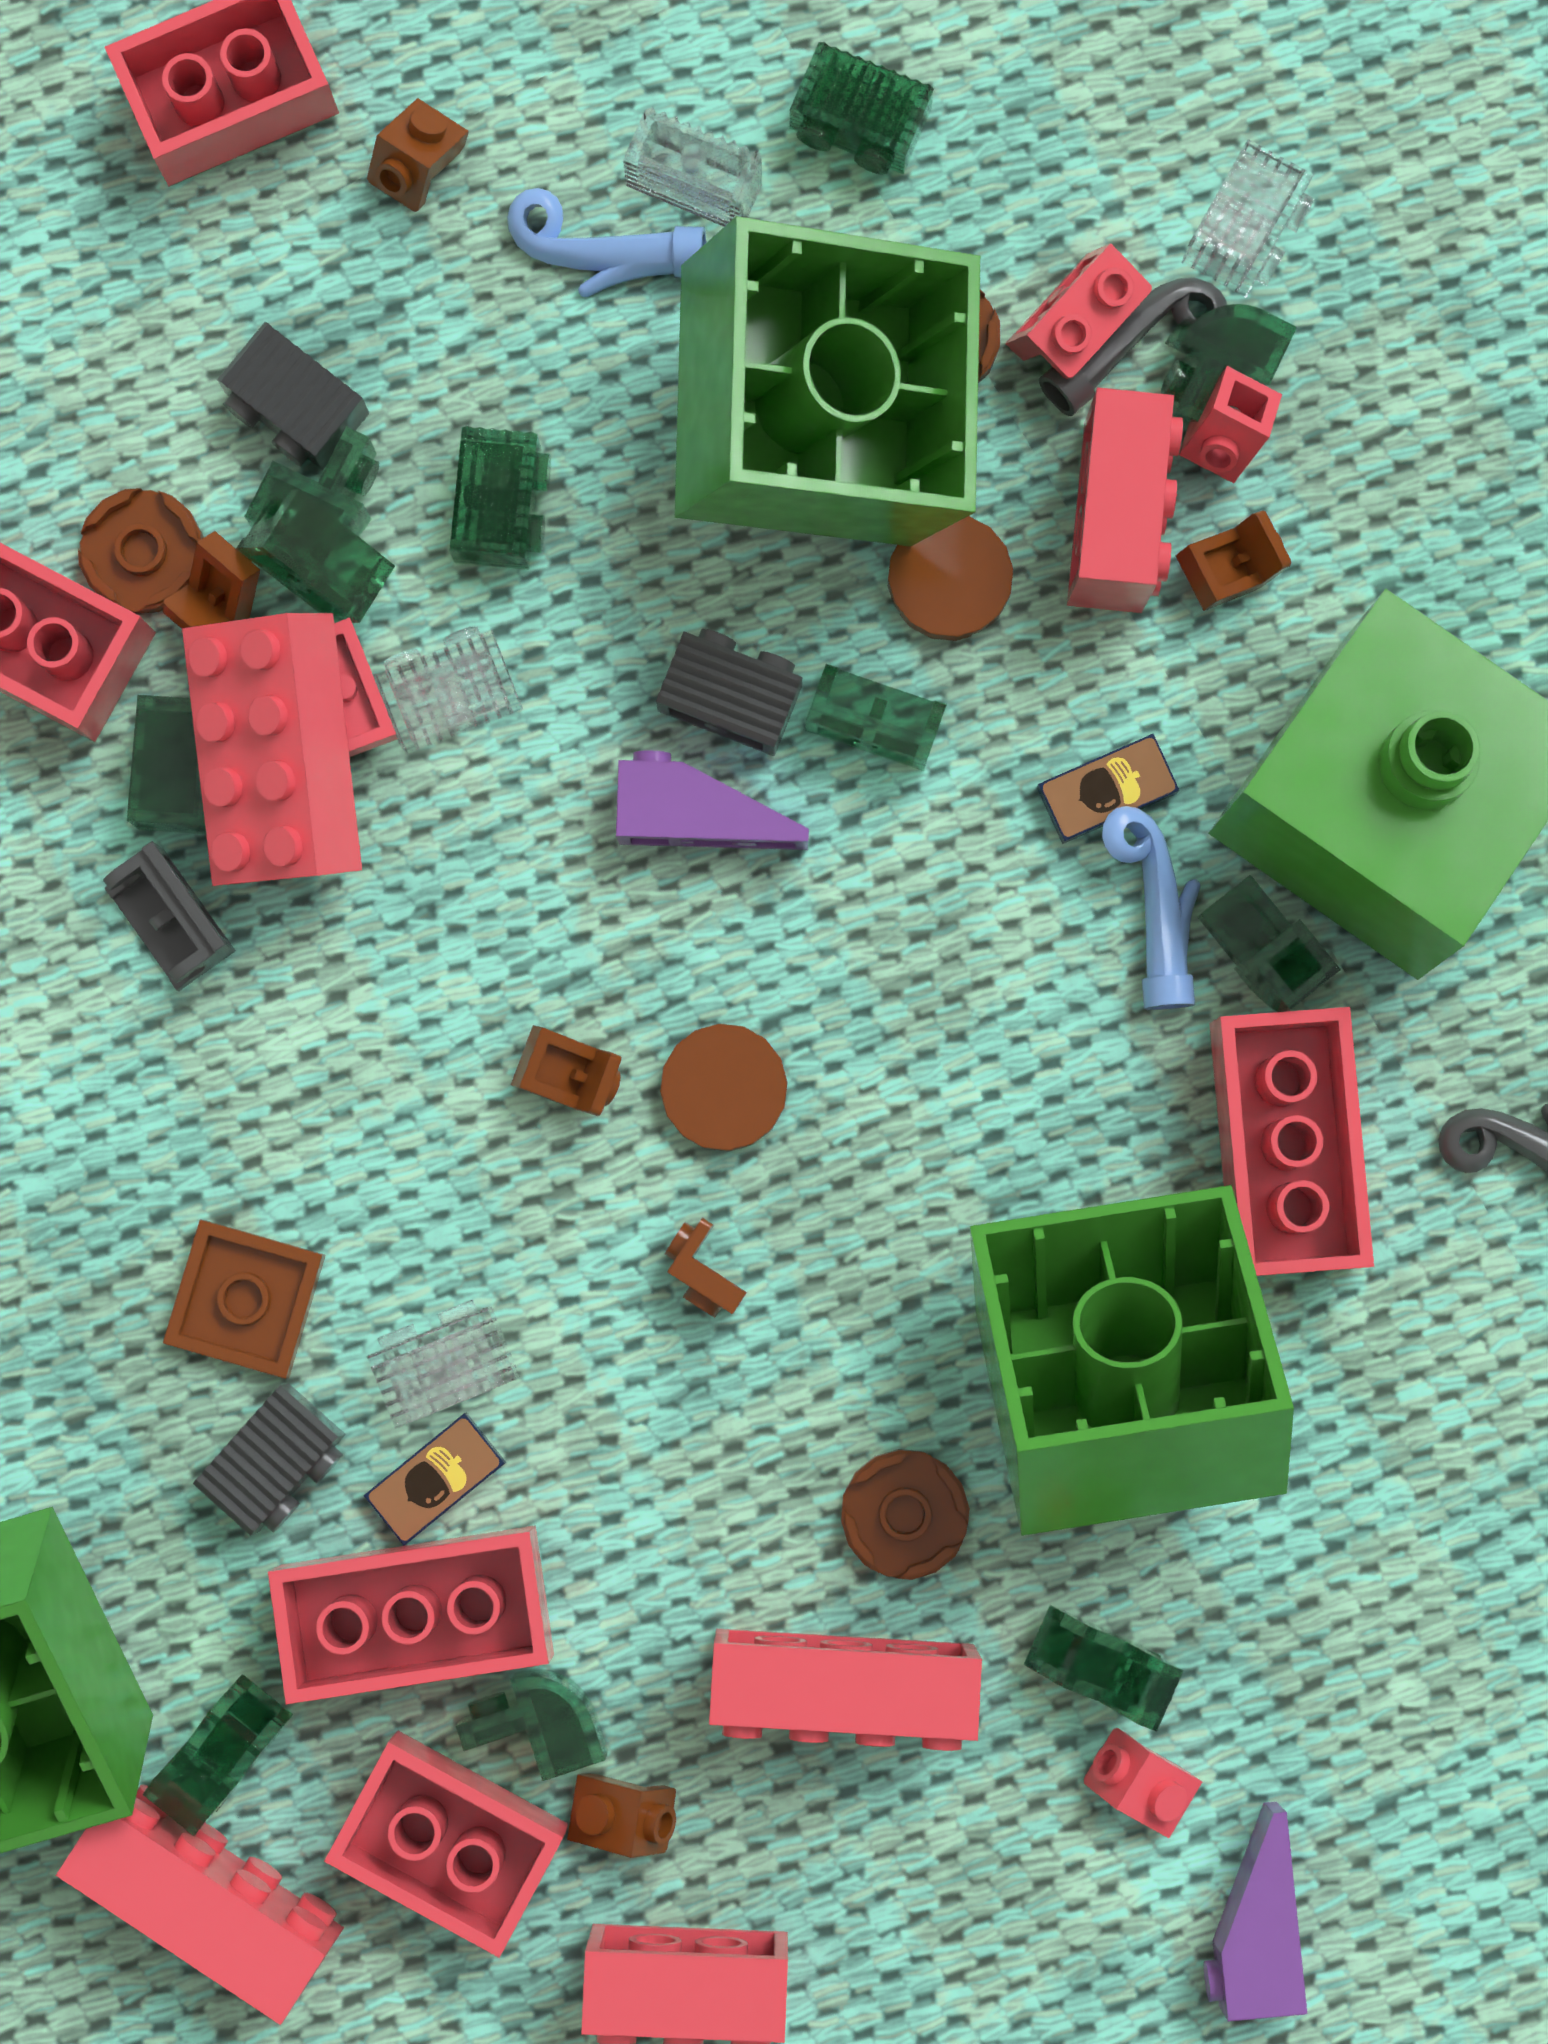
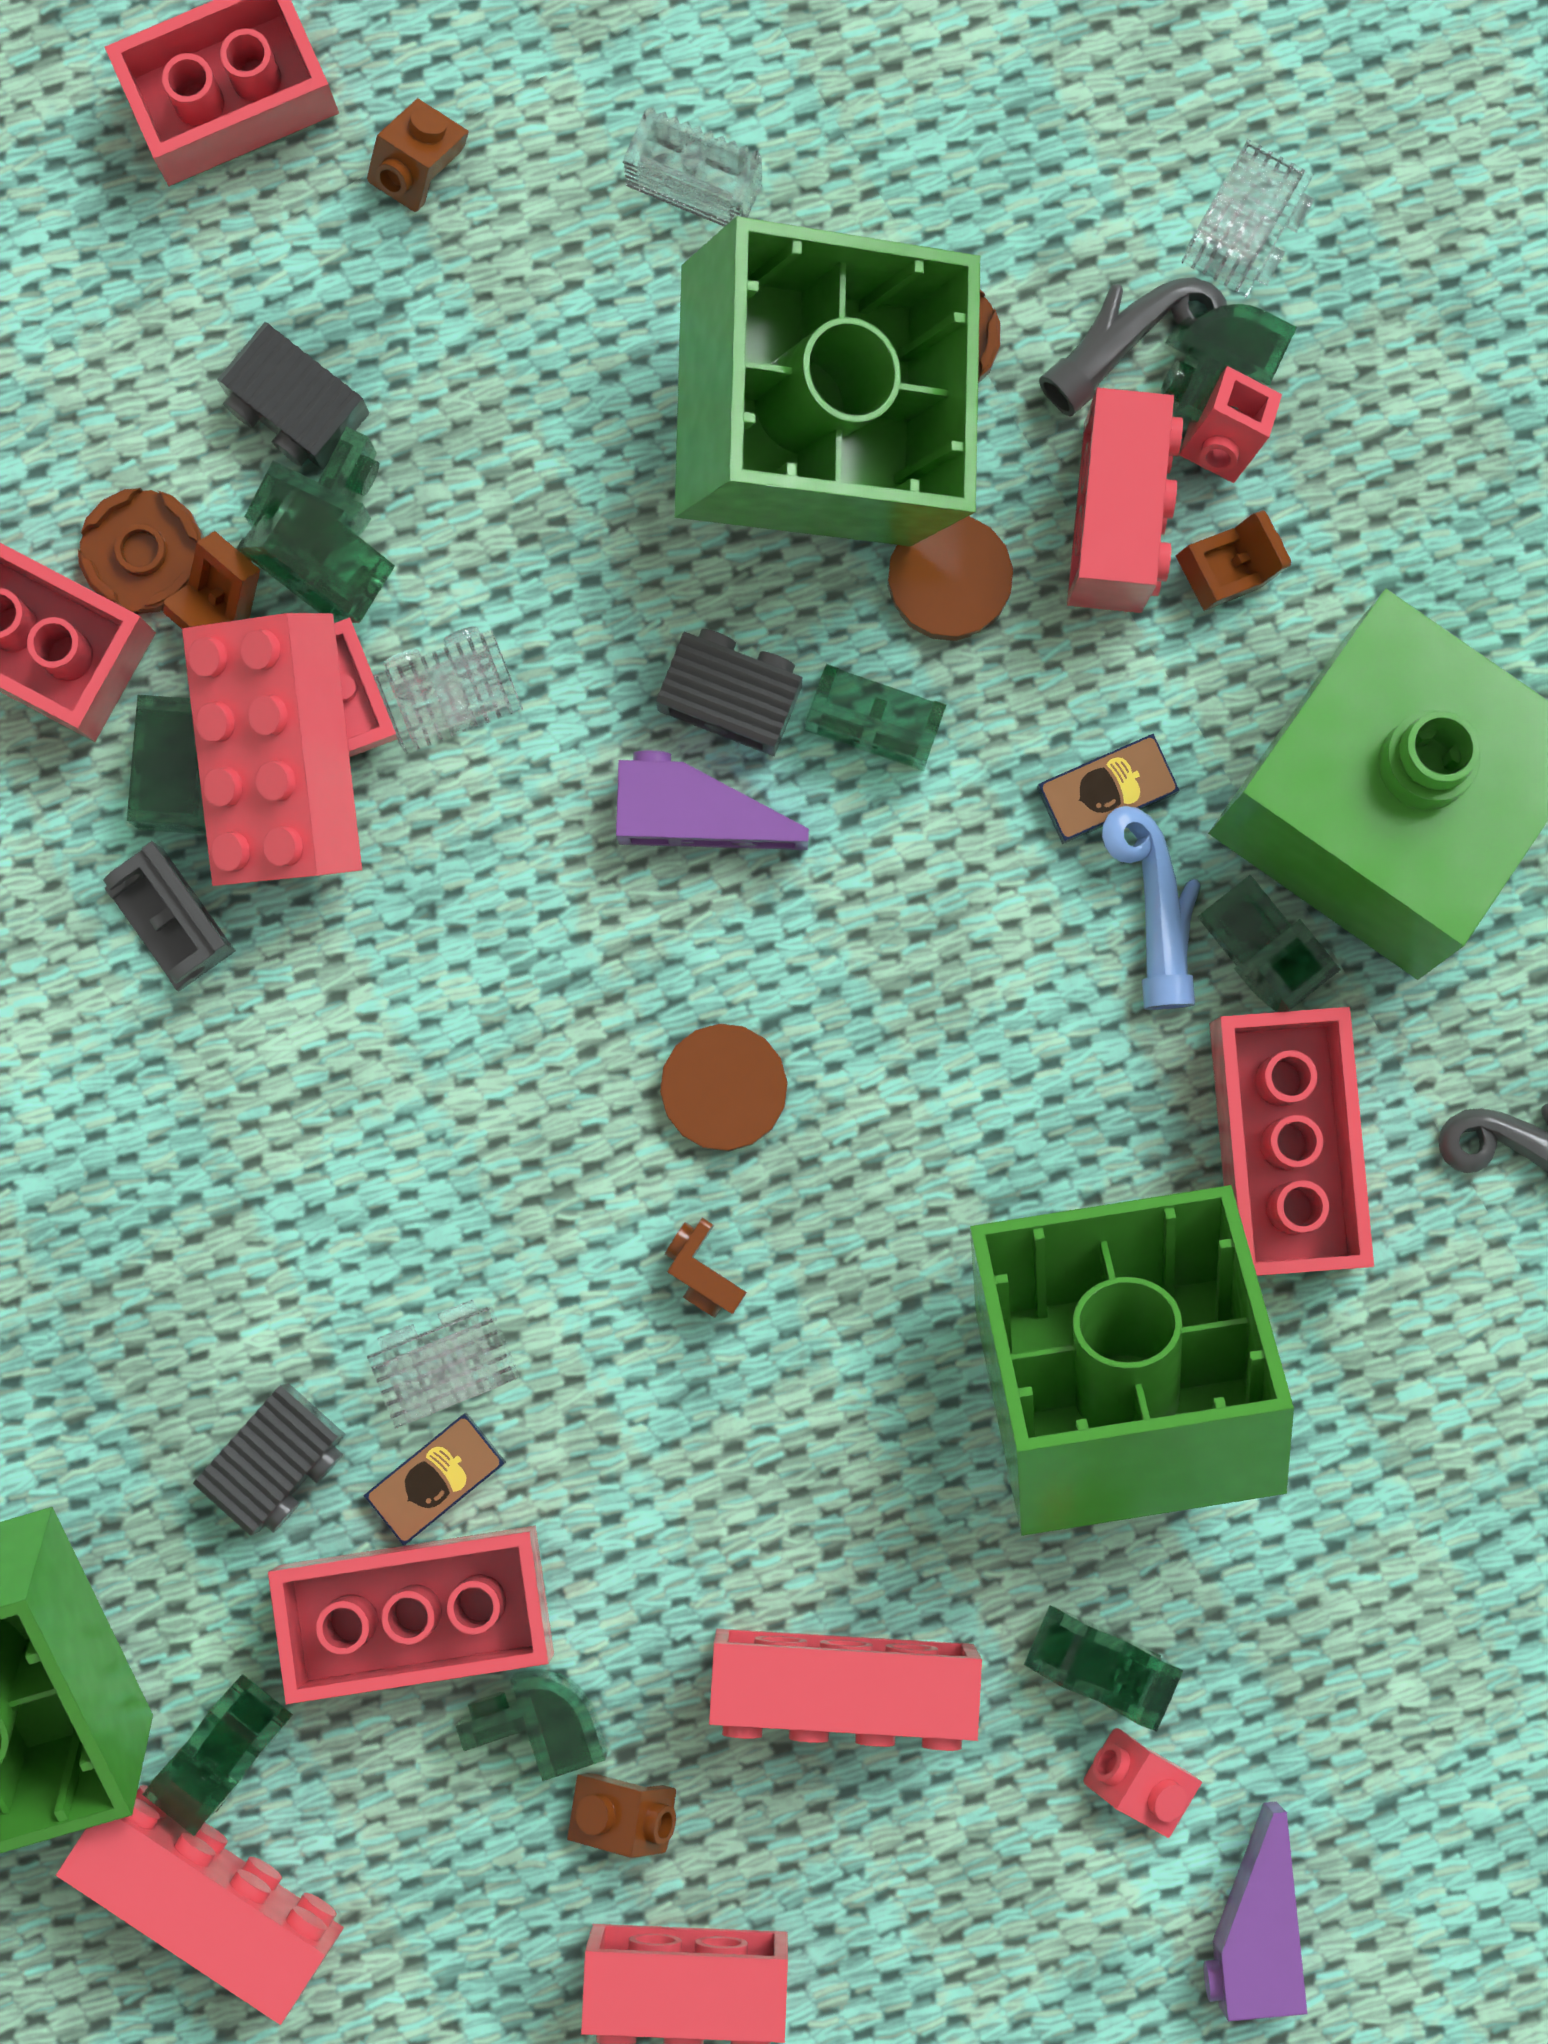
(244, 1299): dark orange tile -> none
(447, 1843): coral brick -> none
(497, 498): clear green brick -> none
(567, 1071): dark orange bracket -> none
(614, 256): light blue plant -> none
(860, 110): clear green brick -> none
(892, 1493): dark orange tile -> none
(1082, 312): coral bracket -> none

